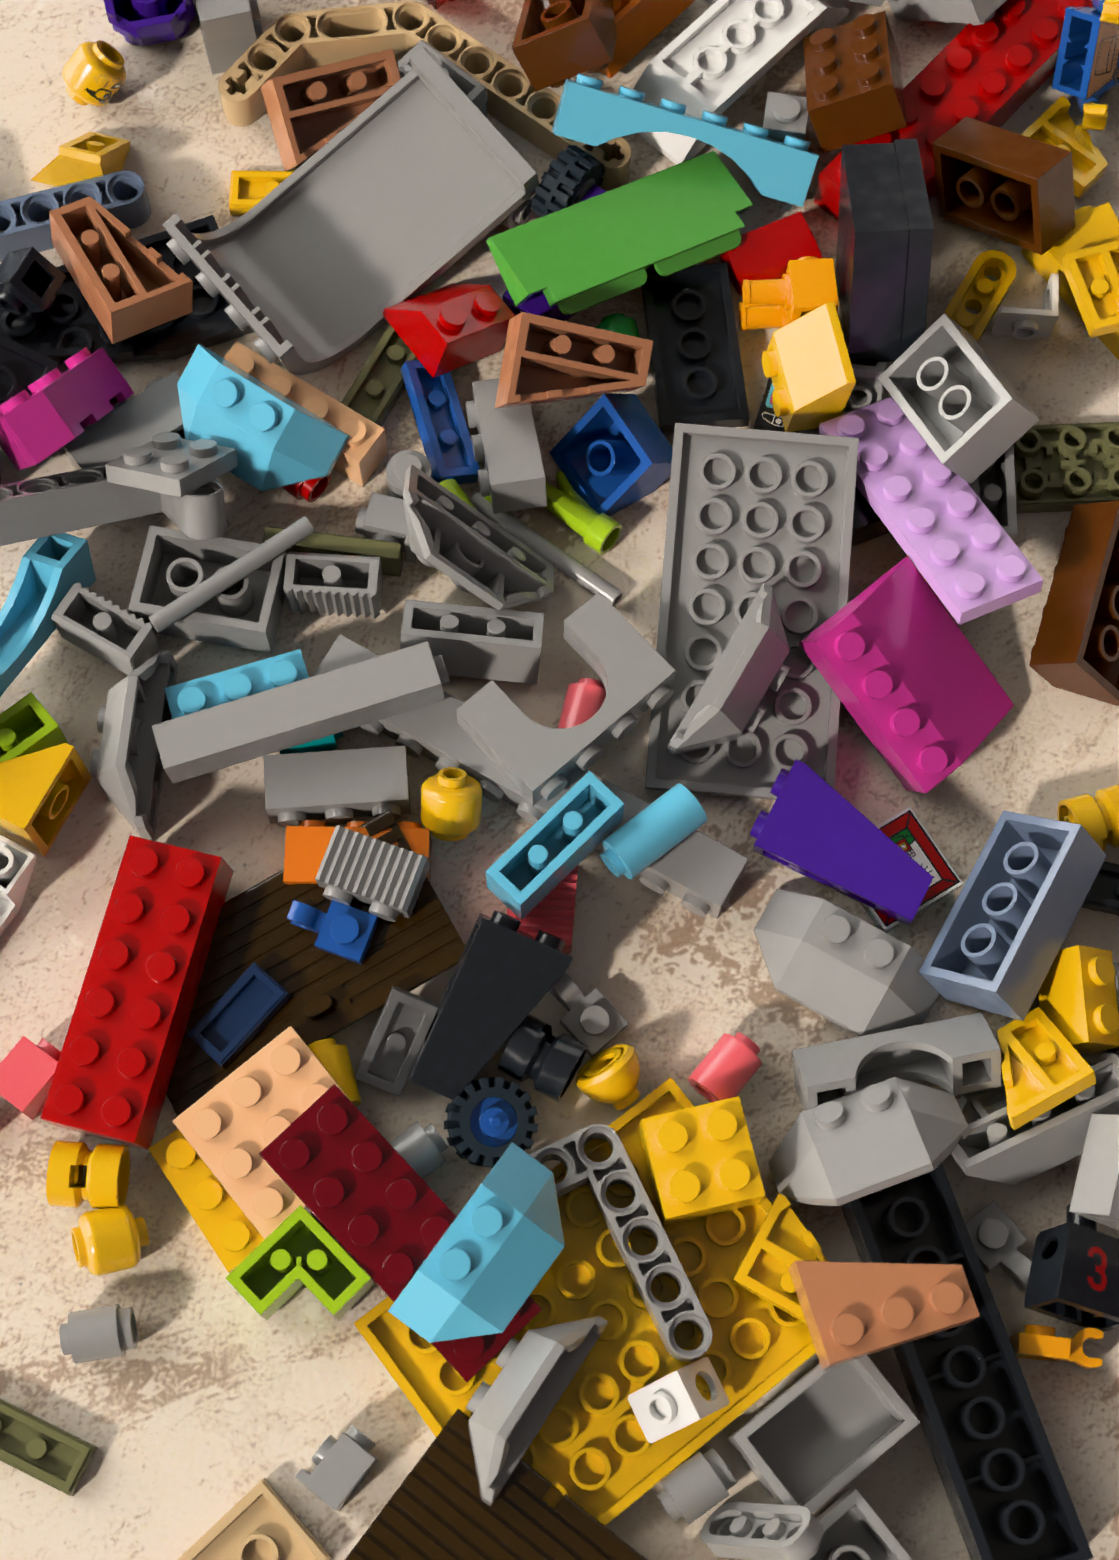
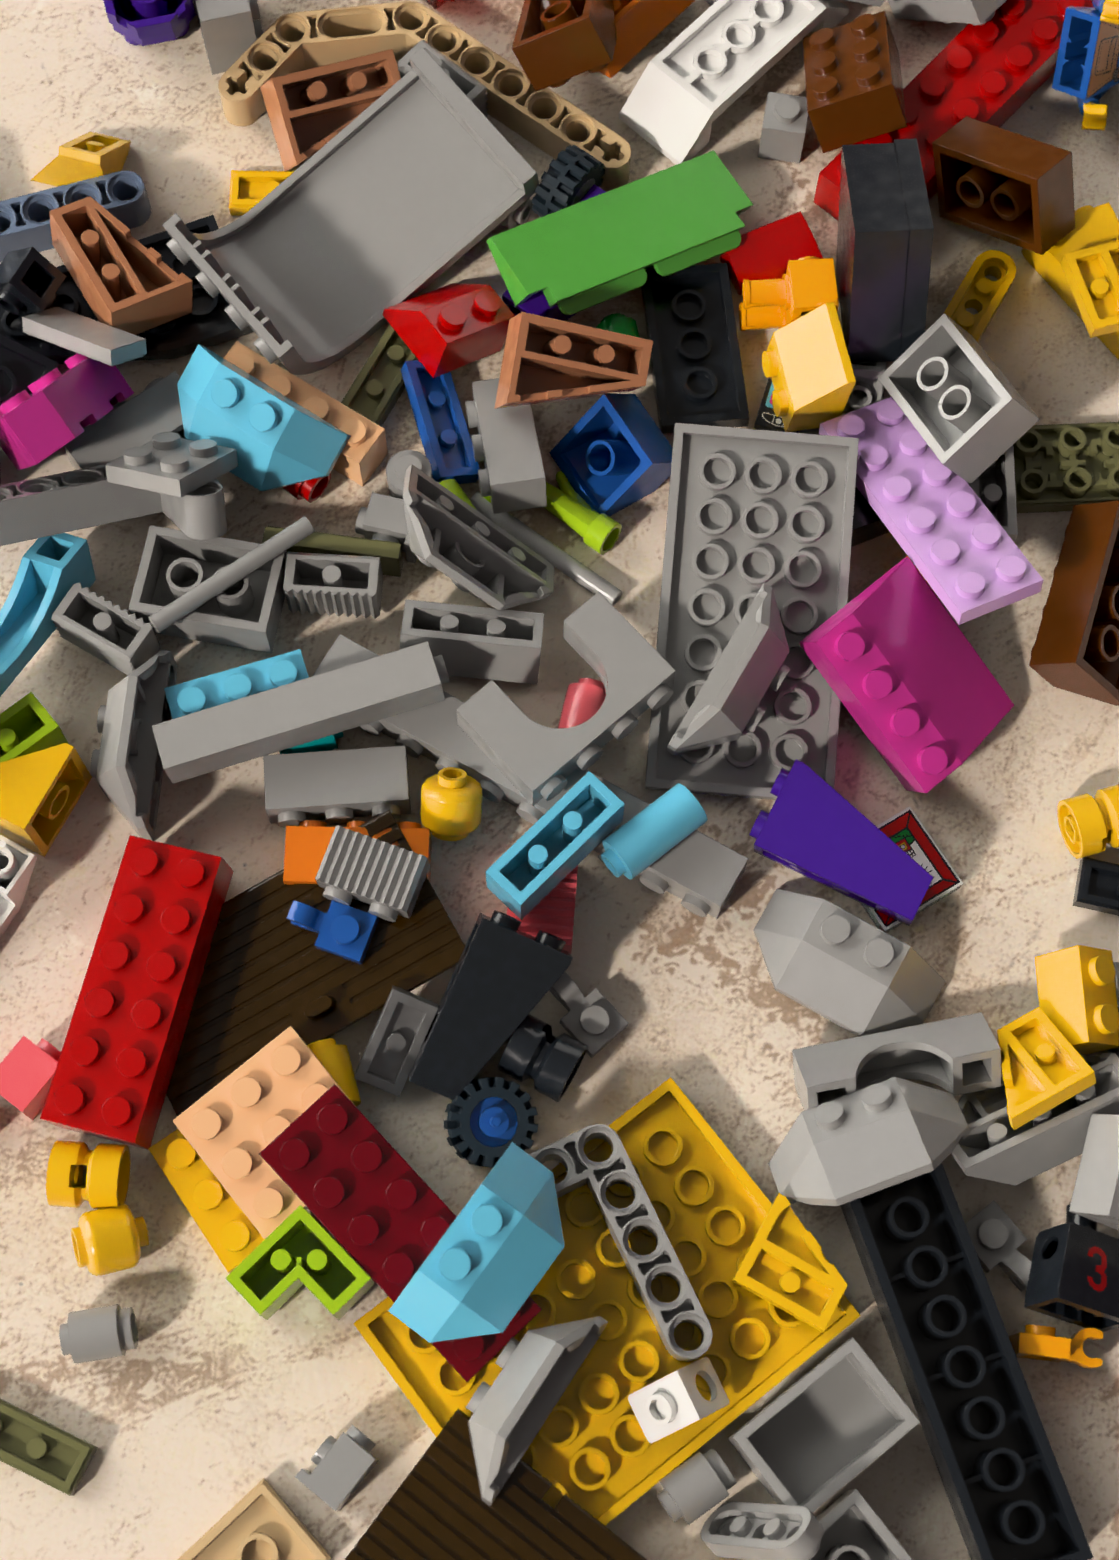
(84, 336): none -> light grey tile
(94, 73): yellow head -> none
(239, 1015): dark blue tile -> none
(421, 1148): light grey brick -> none
(599, 115): medium azure arch -> none
(611, 1076): yellow brick -> none
(701, 1161): yellow brick -> none
(726, 1068): coral brick -> none
(877, 1306): nougat wedge -> none
(1013, 914): sand blue brick -> none
(1030, 323): white bracket -> none
(1059, 130): yellow wing -> none

